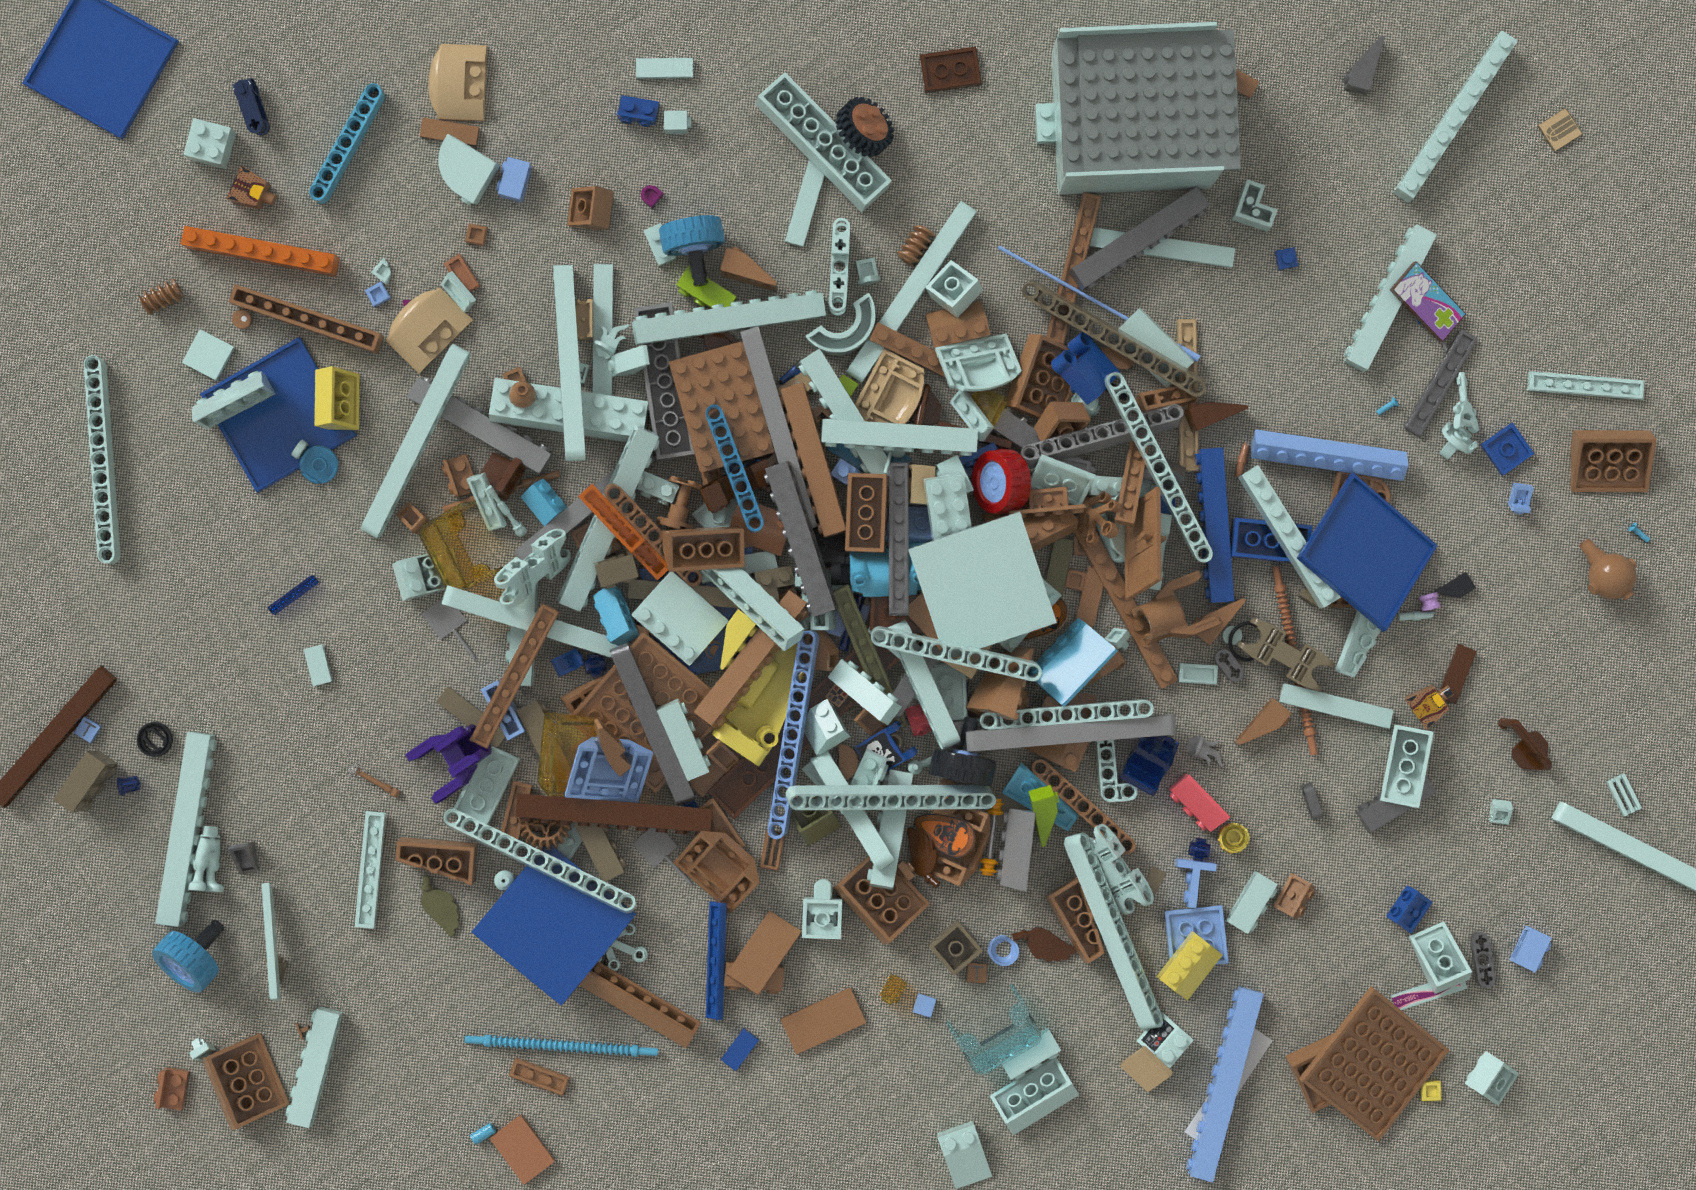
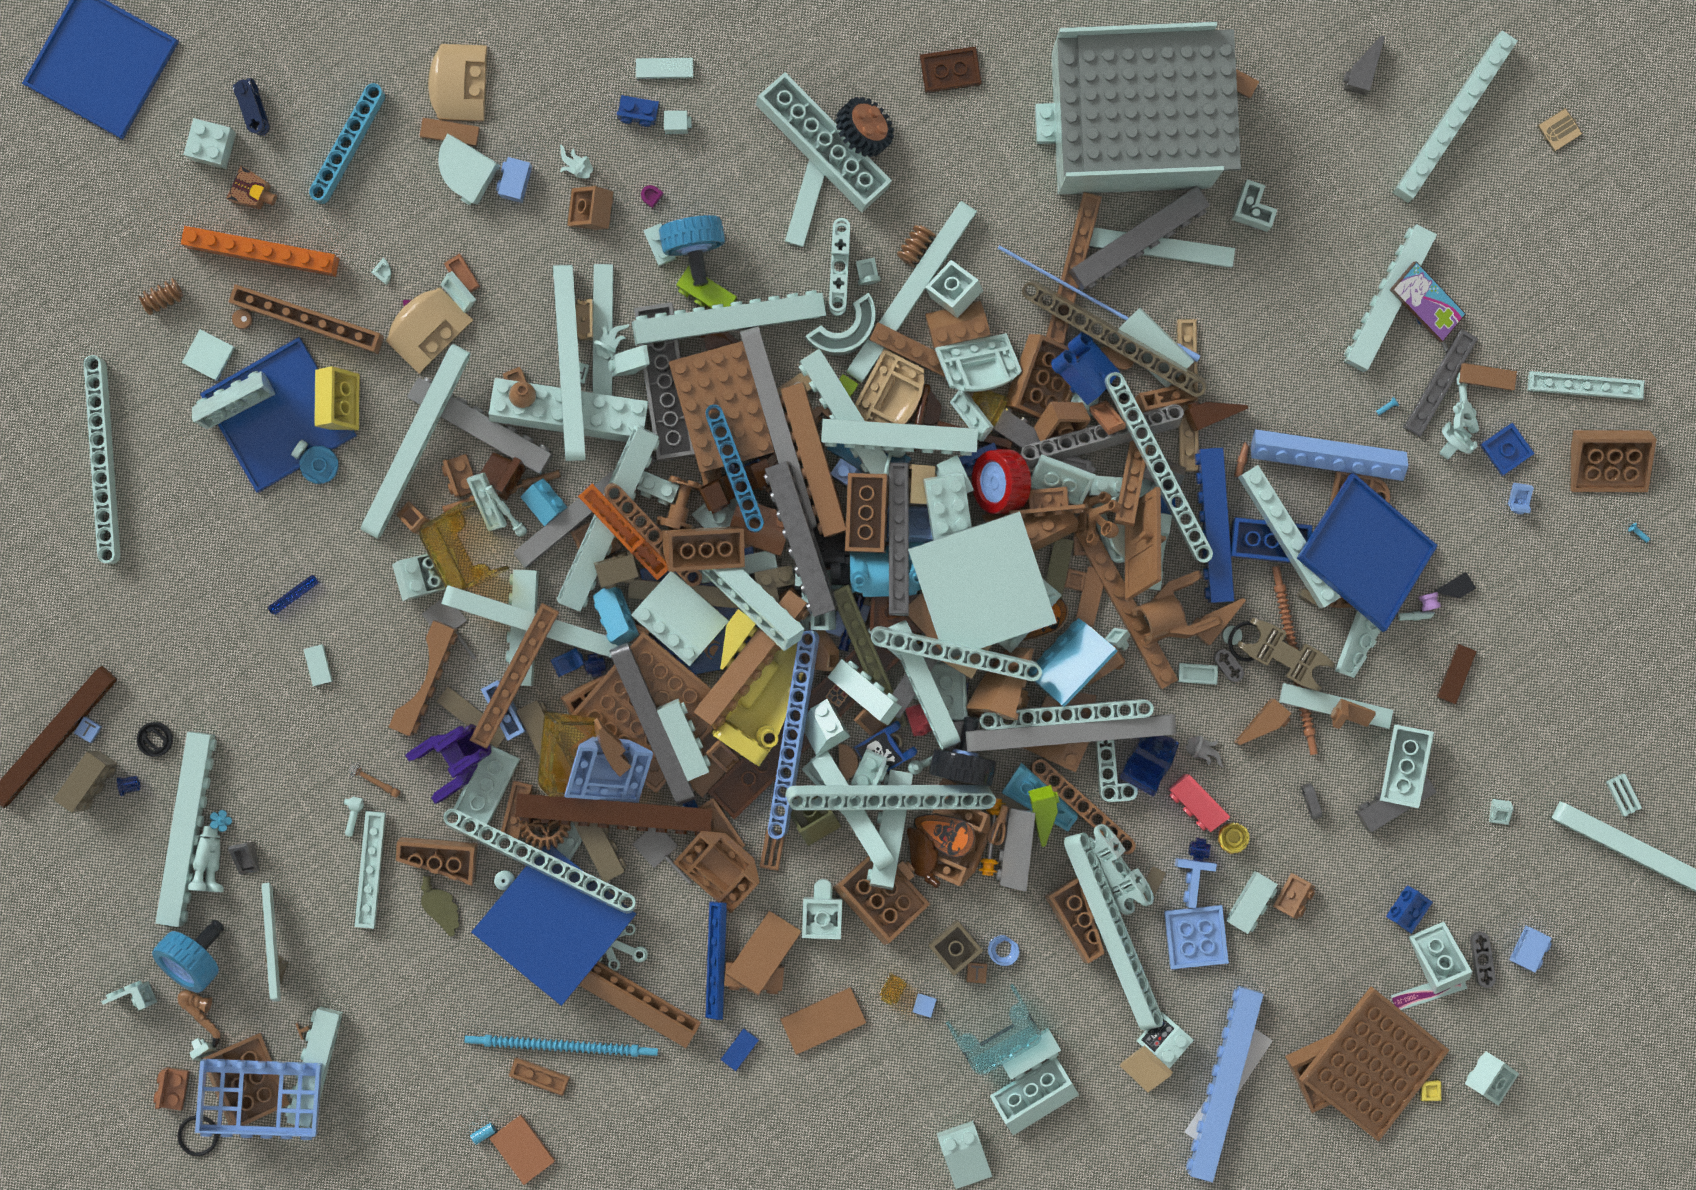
(141, 994): none -> light aqua bracket
(179, 1136): none -> black tyre
(193, 1005): none -> medium nougat piece
(220, 821): none -> medium azure plant
(258, 1067): none -> light blue window
(355, 805): none -> light aqua piece
(378, 294): light blue tile -> none
(439, 641): none -> medium nougat arch
(476, 234): medium nougat tile -> none
(523, 574): light aqua piece -> none
(578, 166): none -> light aqua piece
(742, 268): medium nougat slope -> none
(794, 371): blue piece -> none
(1000, 825): none -> medium nougat piece
(1045, 944): reddish brown animal -> none
(1107, 417): none -> nougat tile
(1189, 965): light yellow slope -> none
(1286, 258): blue plate -> none
(1350, 711): none -> medium nougat bracket
(1429, 704): torso -> none
(1487, 376): none -> medium nougat tile
(1531, 750): reddish brown piece -> none
(1610, 574): medium nougat piece -> none

